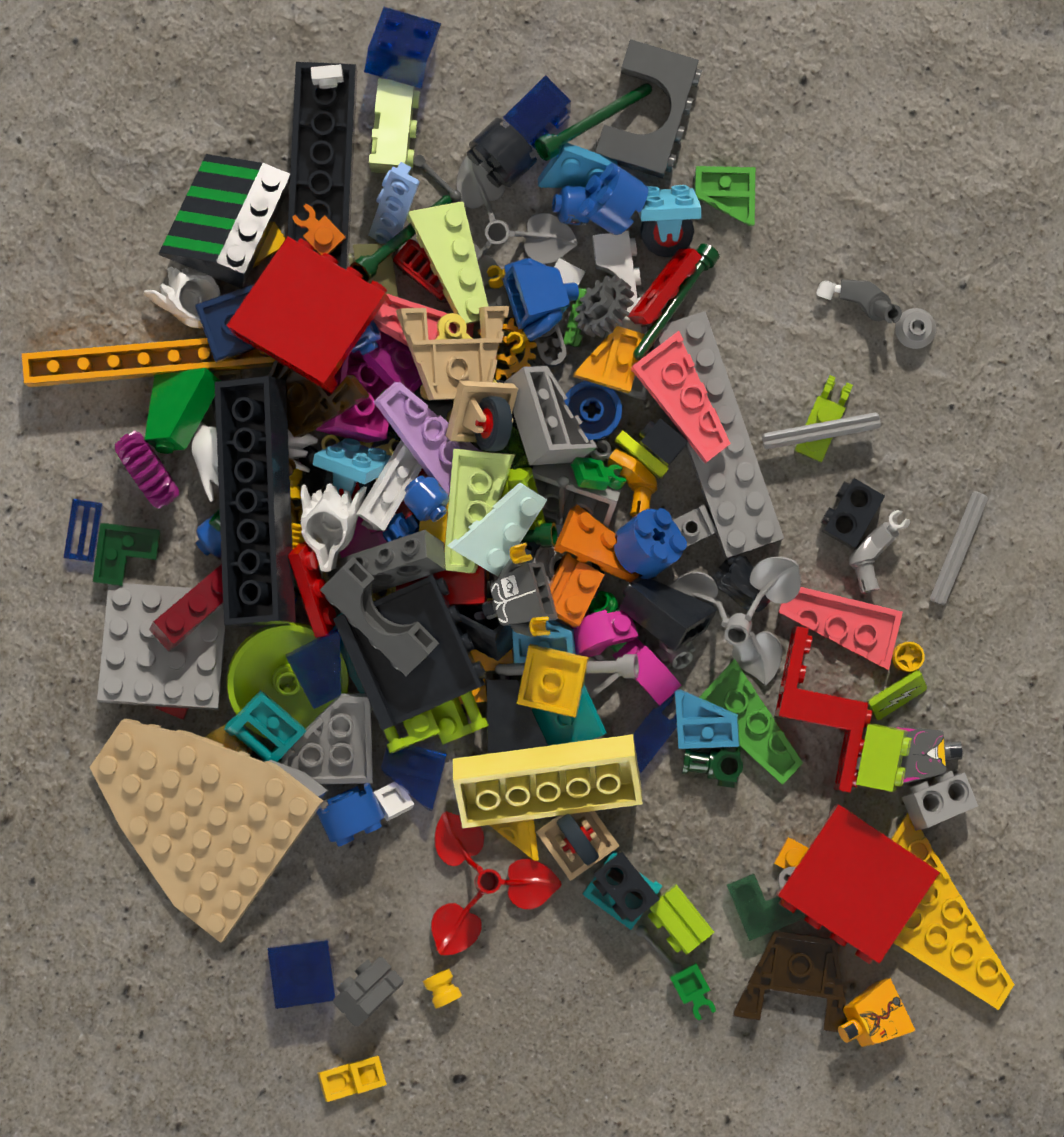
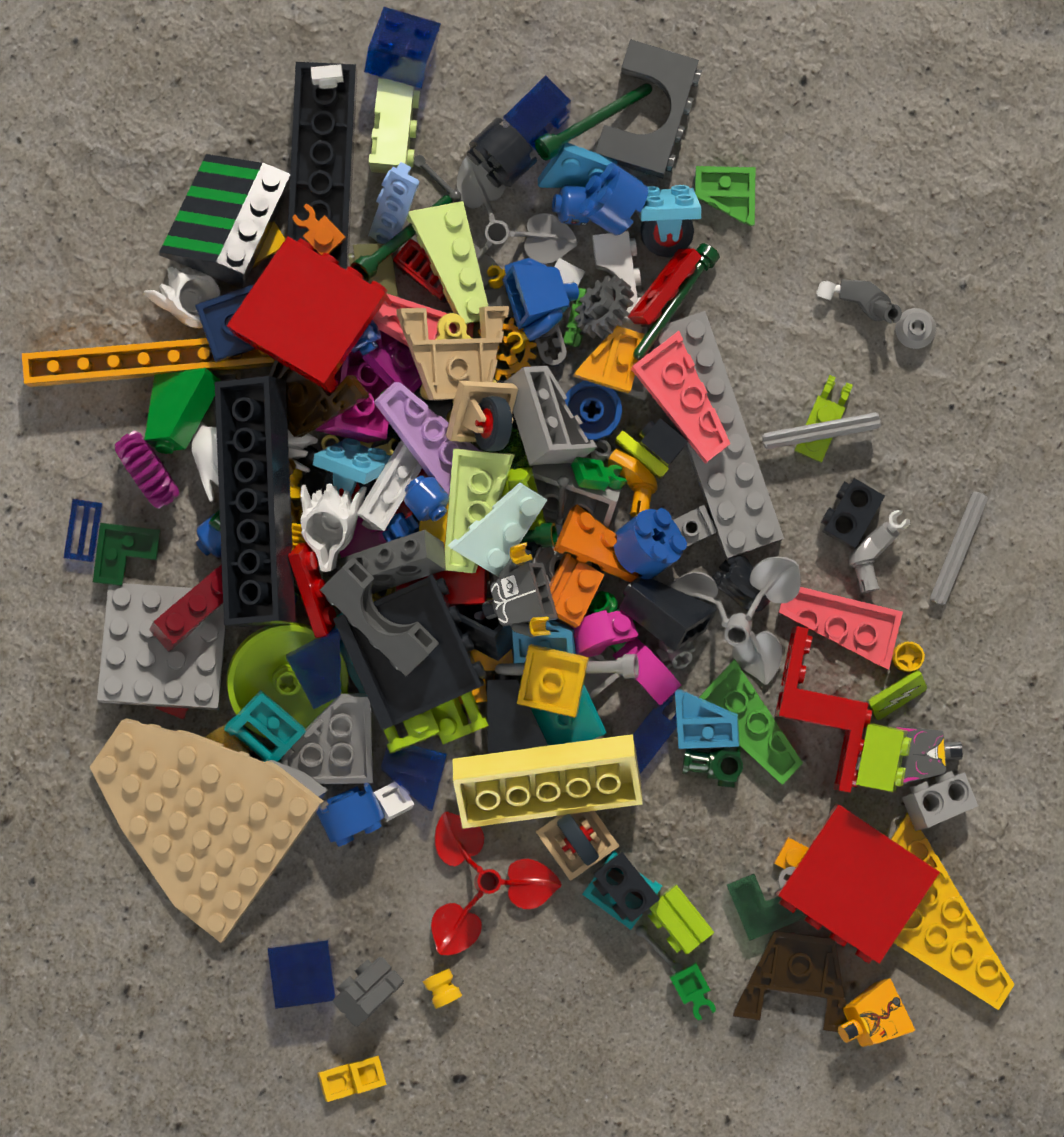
(520, 834): yellow tile -> none

